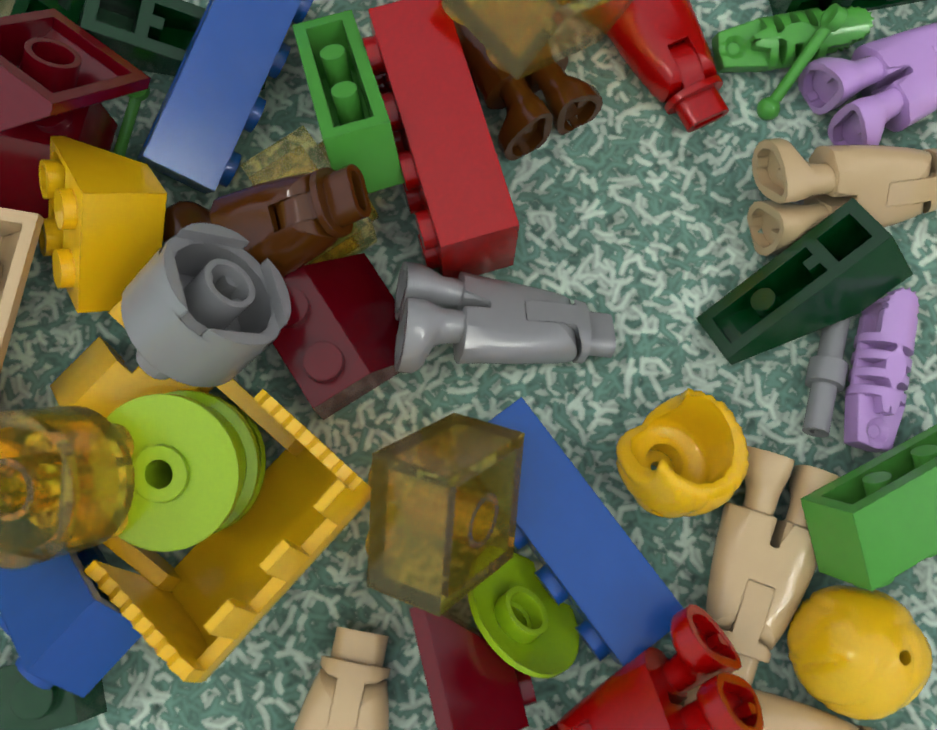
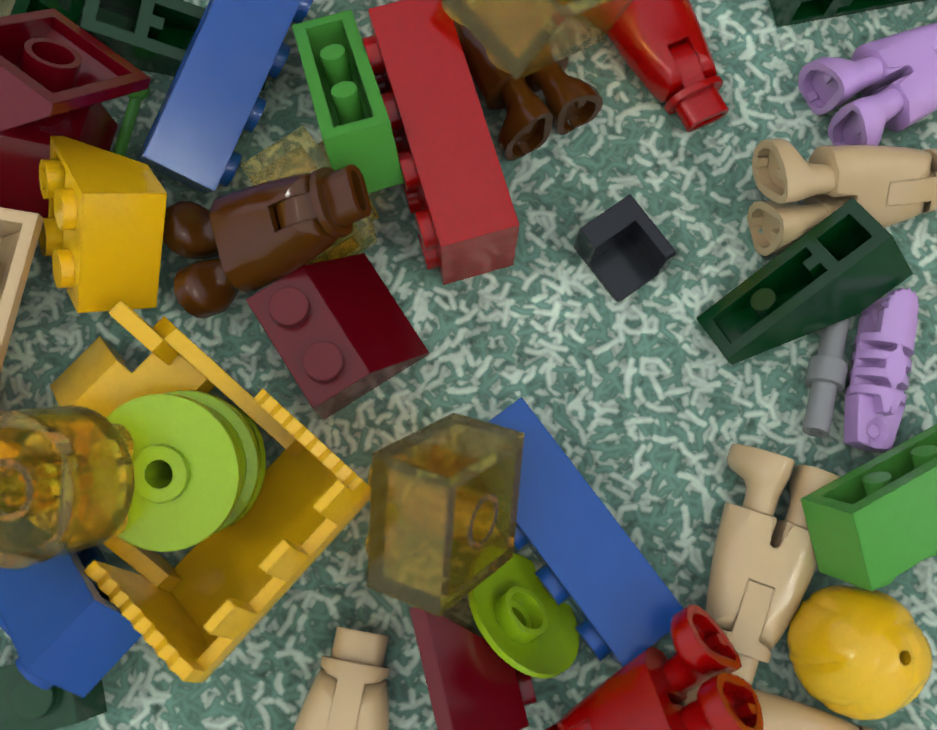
(203, 307): light grey brick -> none
(492, 322): light grey piece -> none
(624, 248): none -> black panel
(702, 446): yellow piece -> none
(779, 40): bright green hinge -> none
(830, 22): bright green hinge -> none

